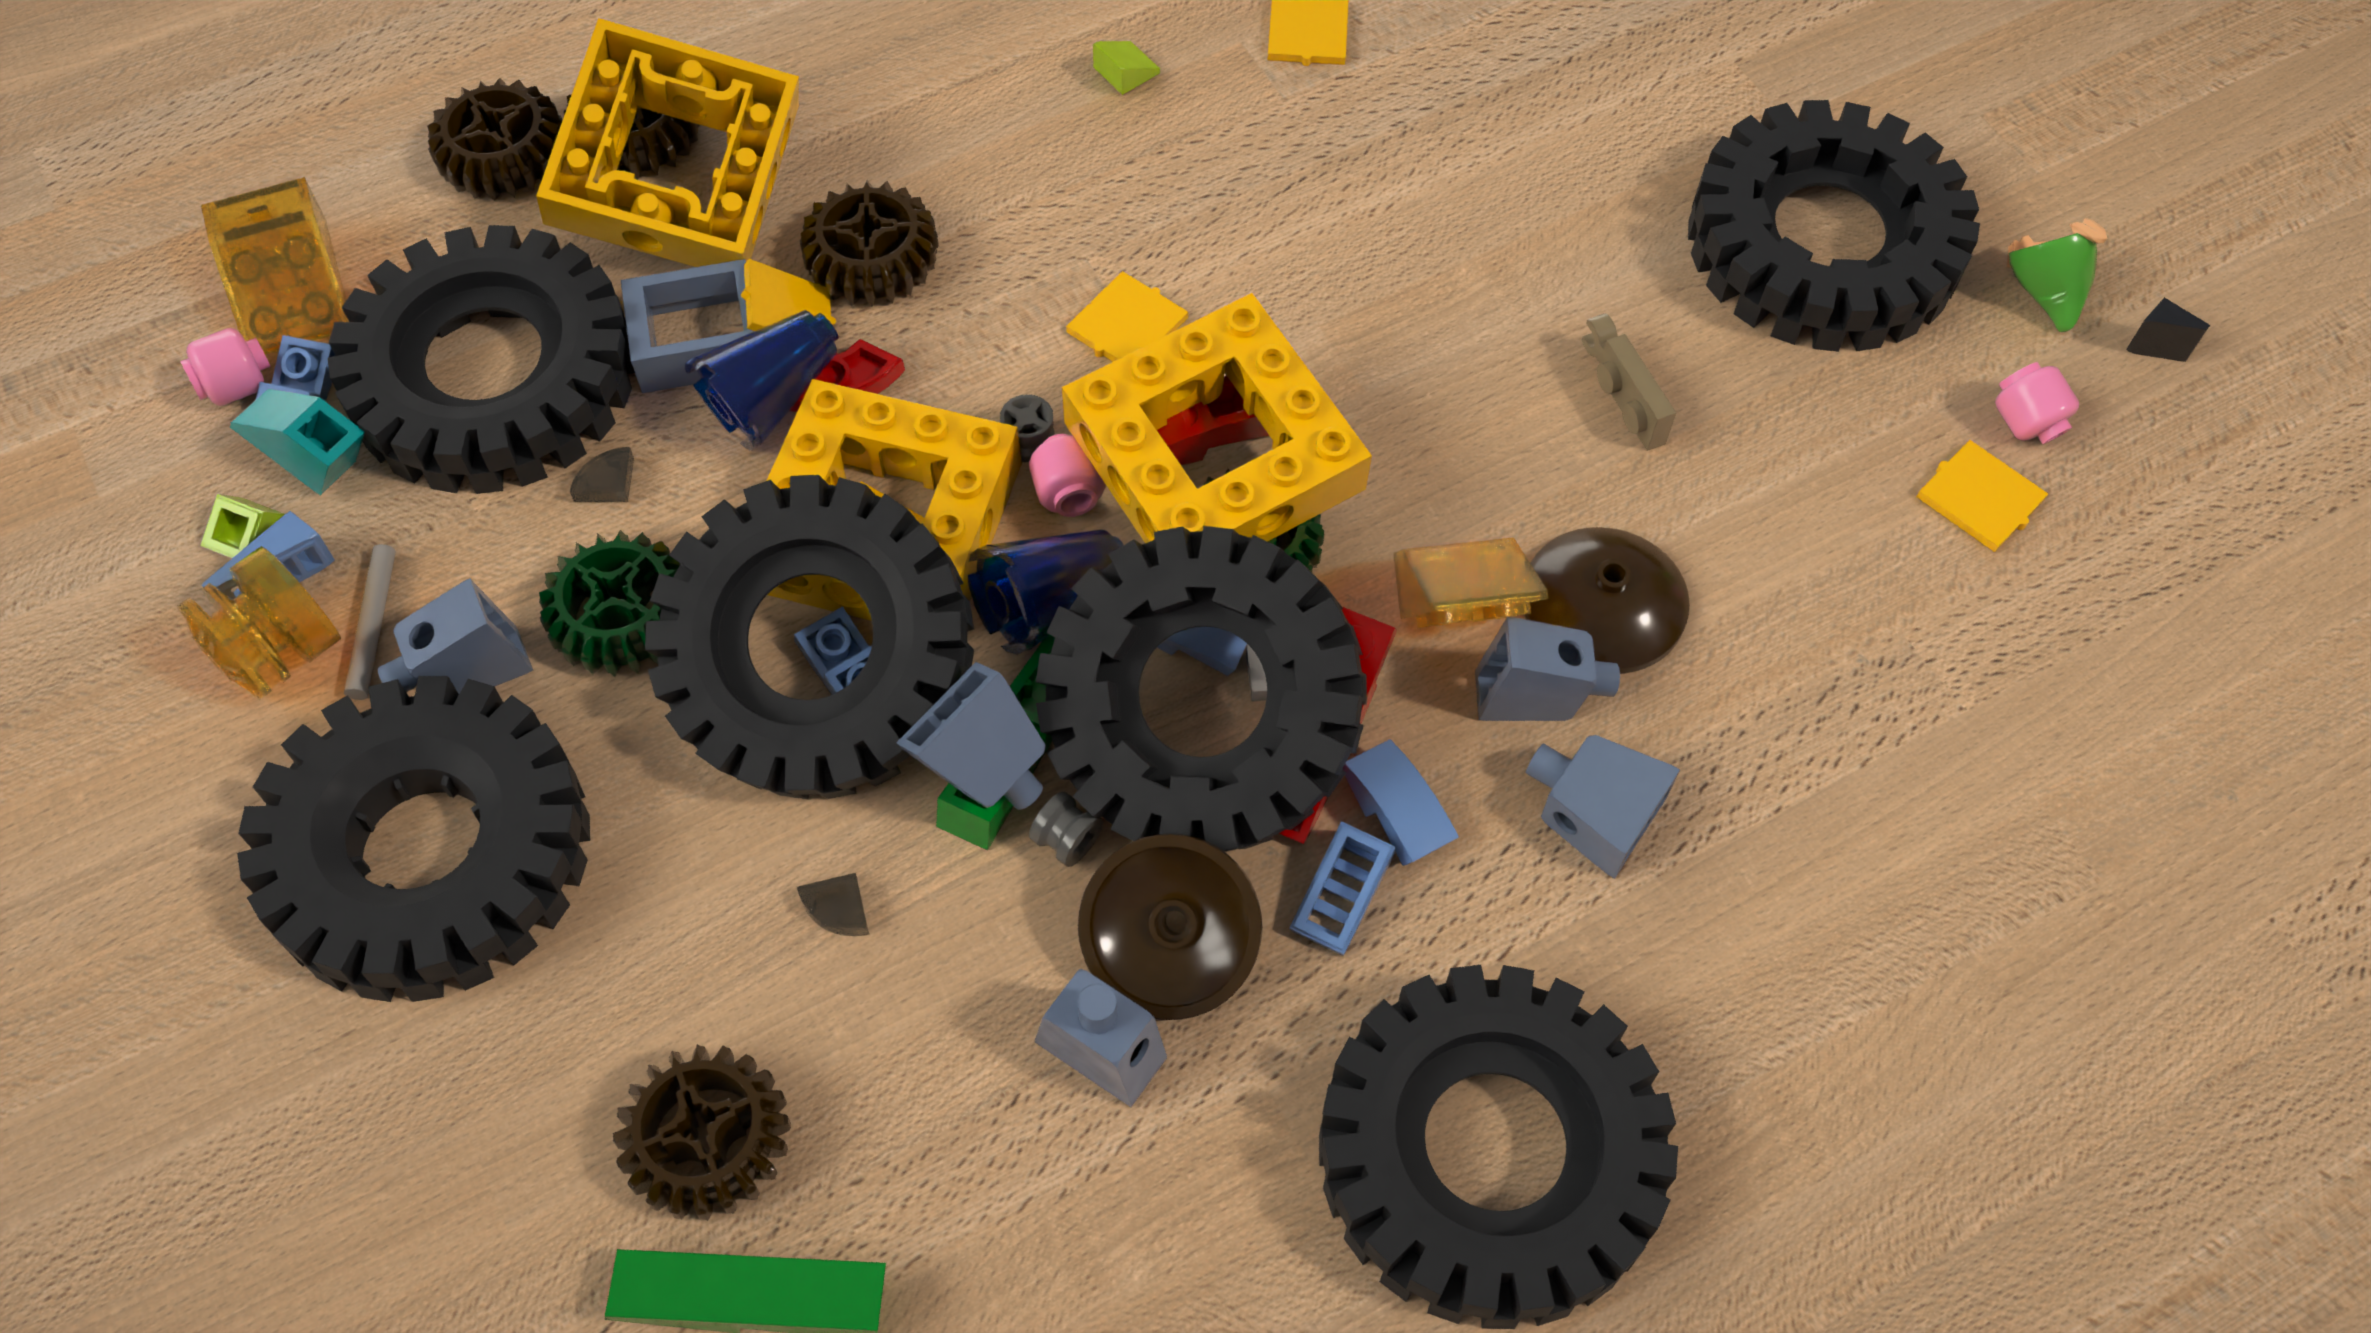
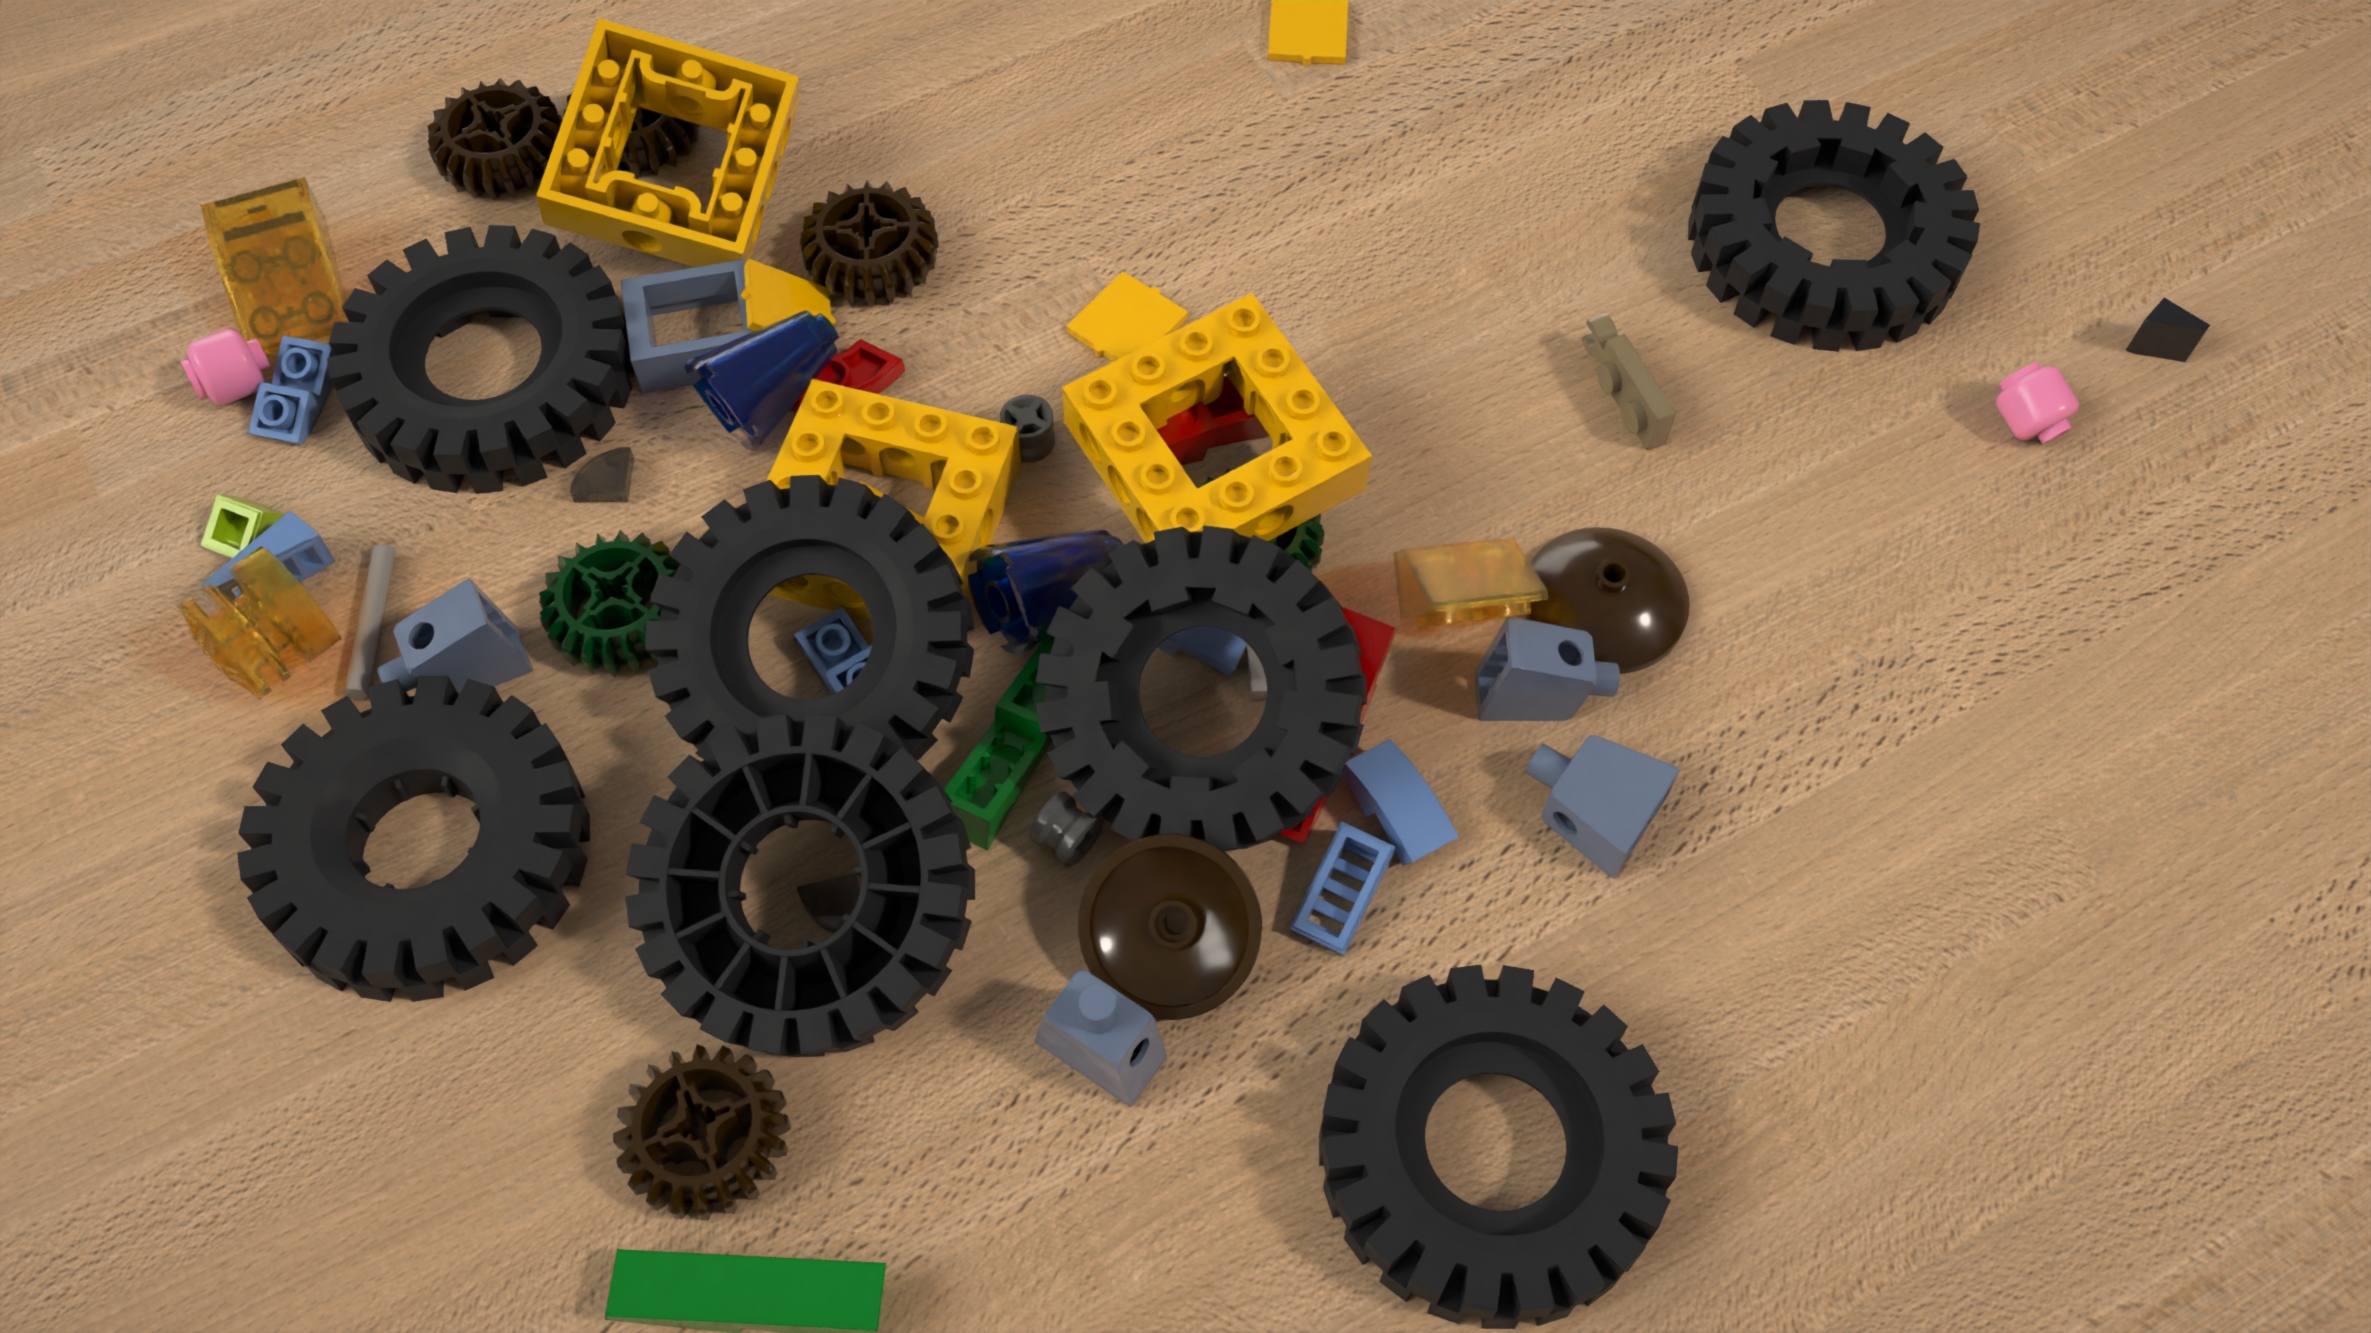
(301, 436): teal slope -> none
(885, 951): none -> black tyre
(979, 740): sand blue torso -> none
(1065, 477): bright pink head -> none
(1123, 64): lime slope -> none
(1982, 495): yellow piece -> none
(2059, 270): bright green hat -> none

